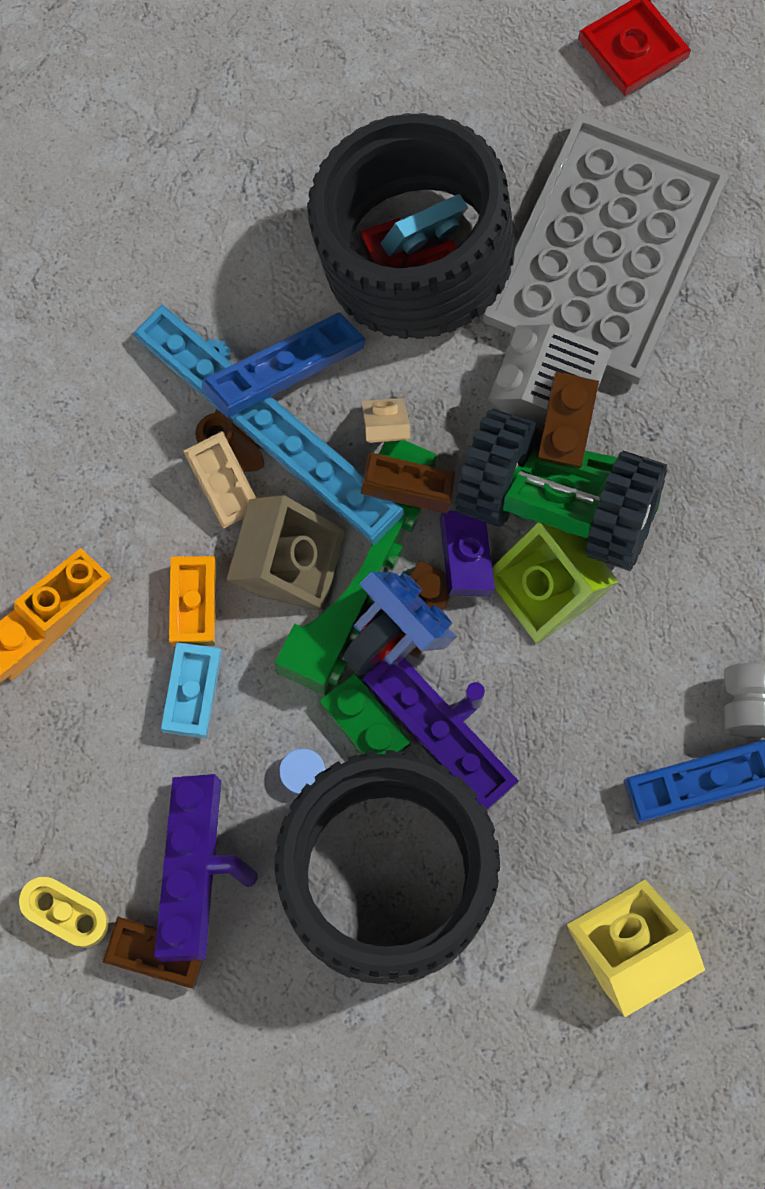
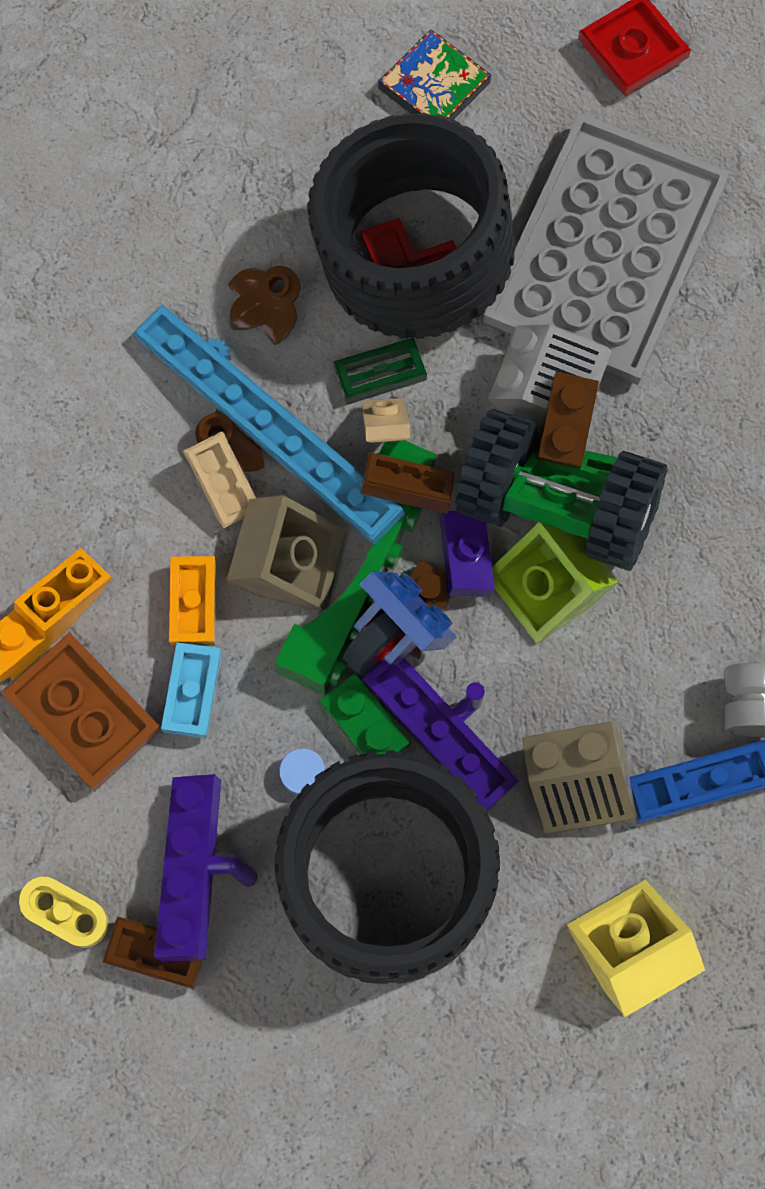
(82, 711): none -> dark orange plate
(261, 306): none -> reddish brown plate
(283, 364): blue plate -> none
(382, 385): none -> dark green tile
(415, 230): medium azure plate -> none
(434, 78): none -> tile
(579, 777): none -> dark tan slope

